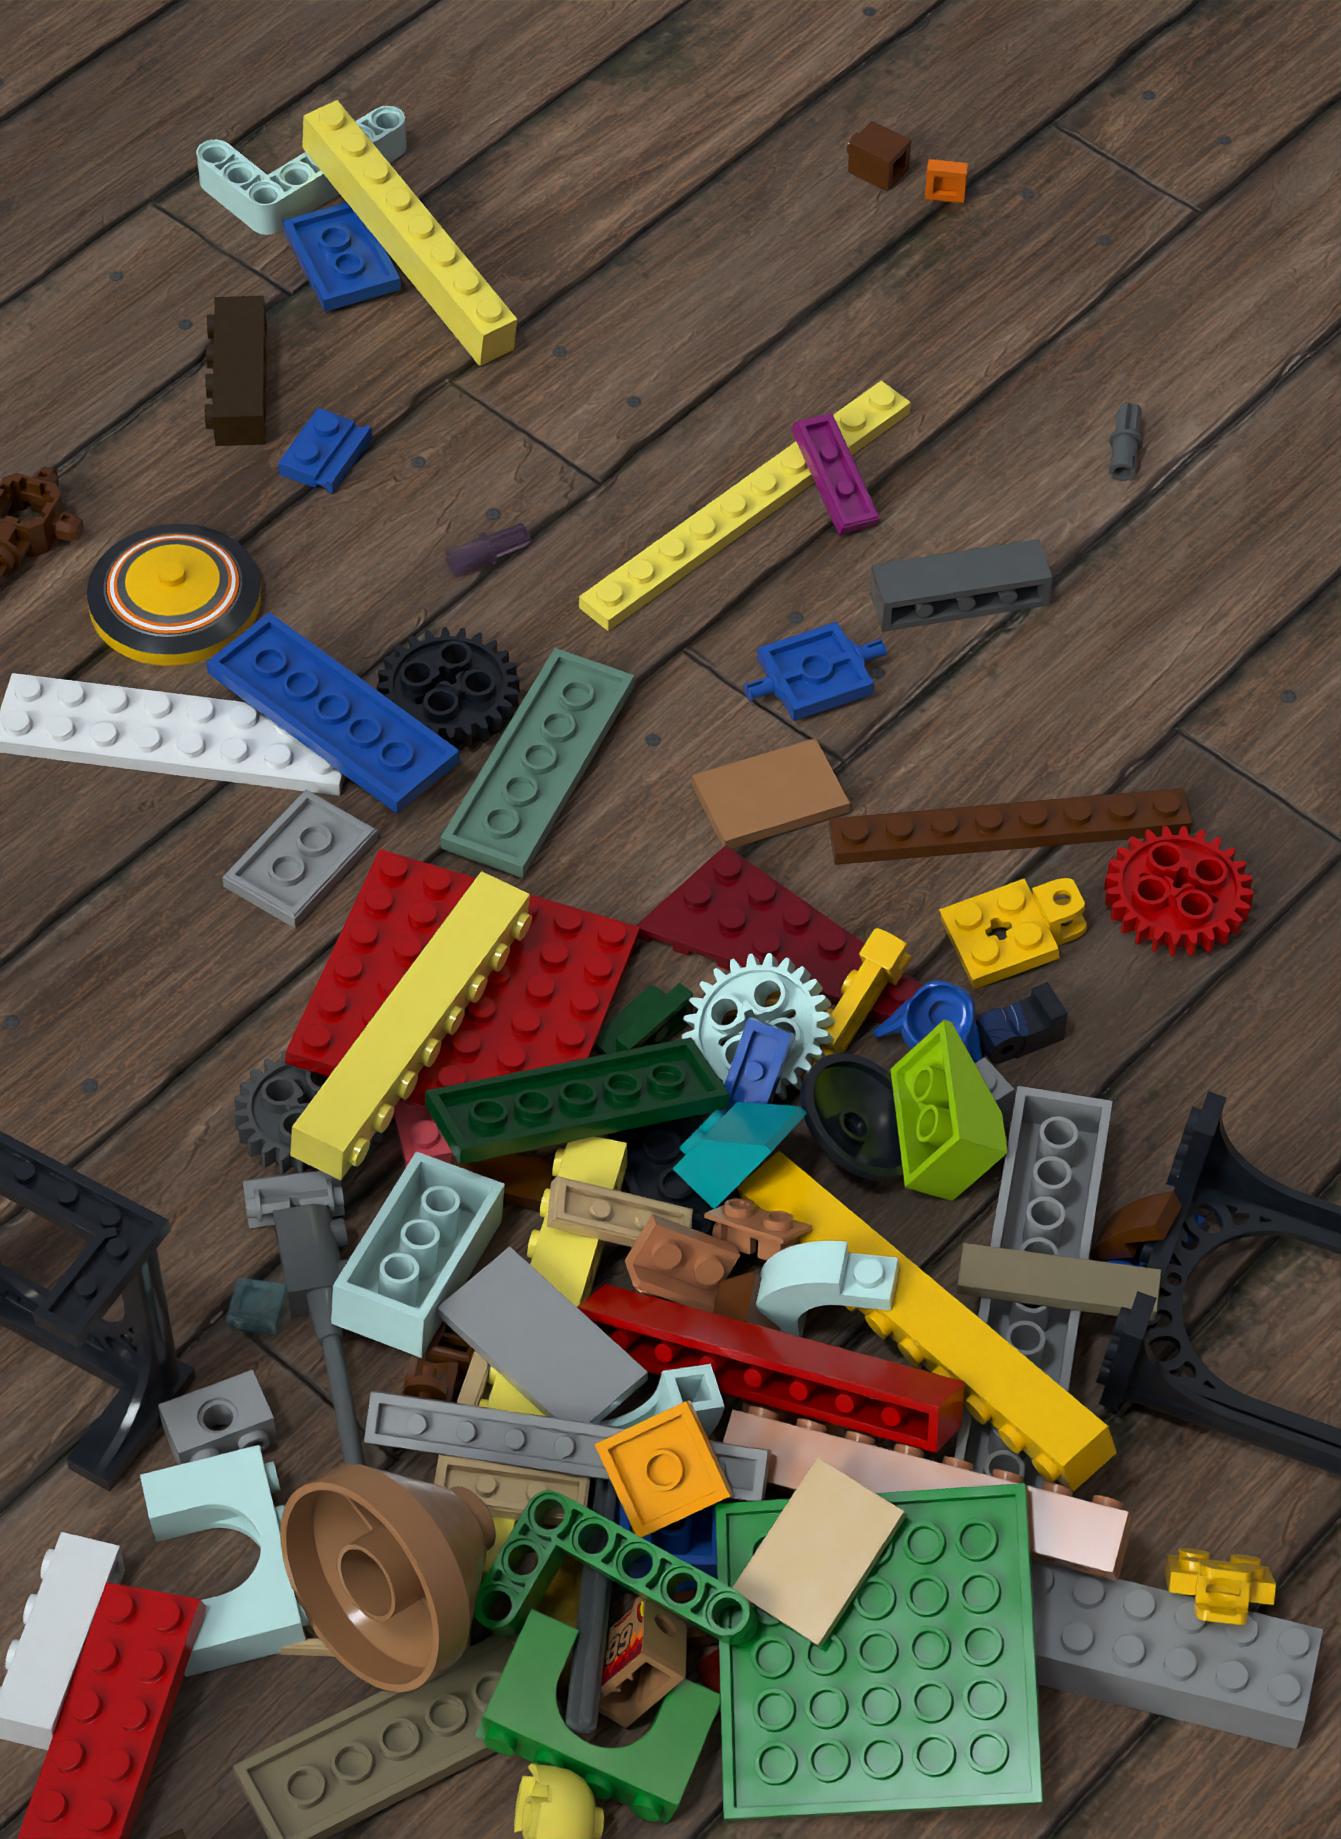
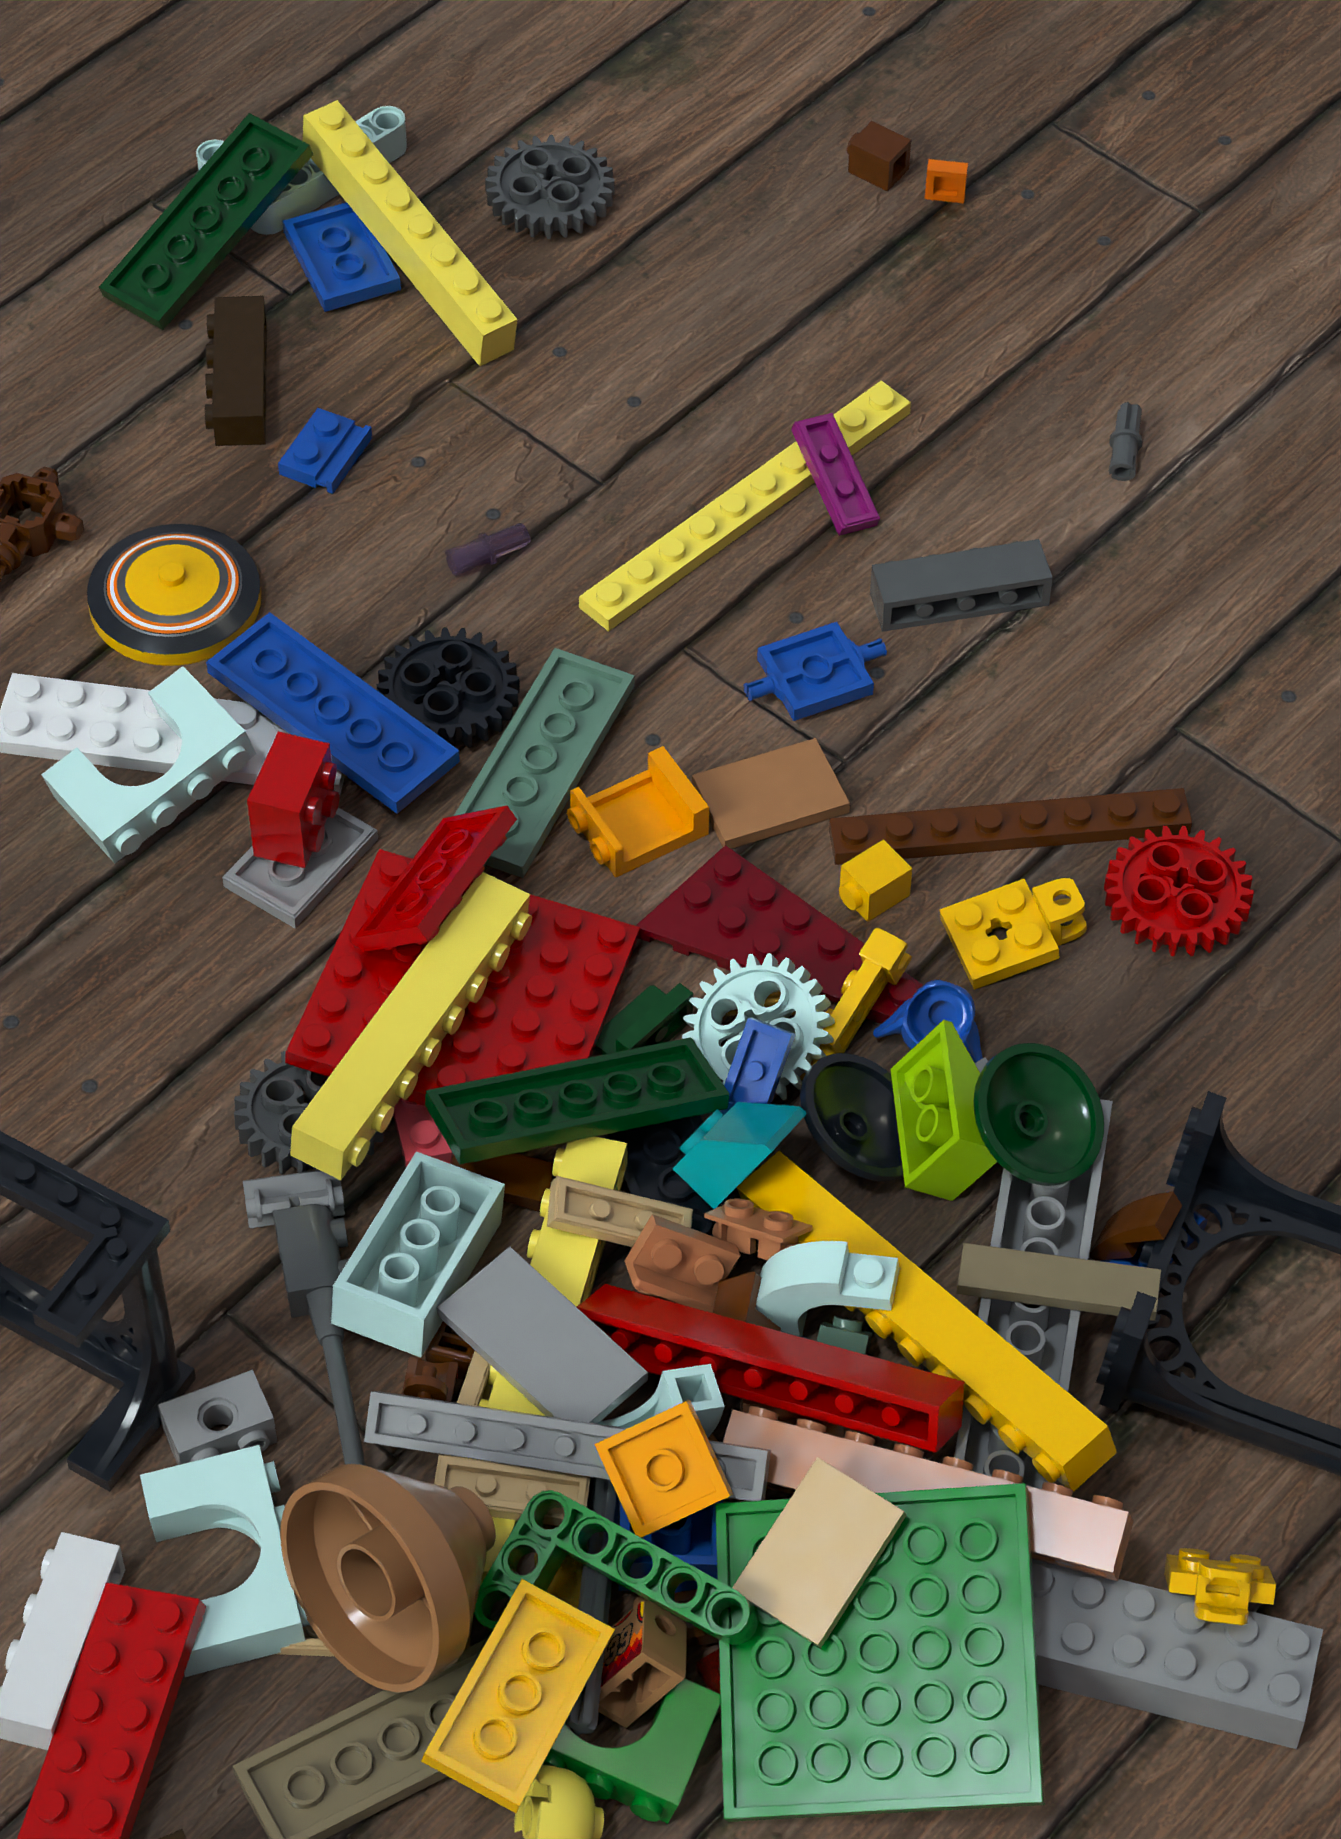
(127, 815): none -> light aqua arch
(206, 221): none -> dark green plate
(256, 1306): clear light blue tile -> none
(292, 800): none -> red brick
(435, 879): none -> red plate
(518, 1696): none -> yellow plate
(550, 186): none -> dark grey gear
(641, 815): none -> light orange panel
(845, 1334): none -> sand green plate
(875, 880): none -> yellow brick
(1023, 1026): black leg -> none
(1054, 1103): none -> dark green dish

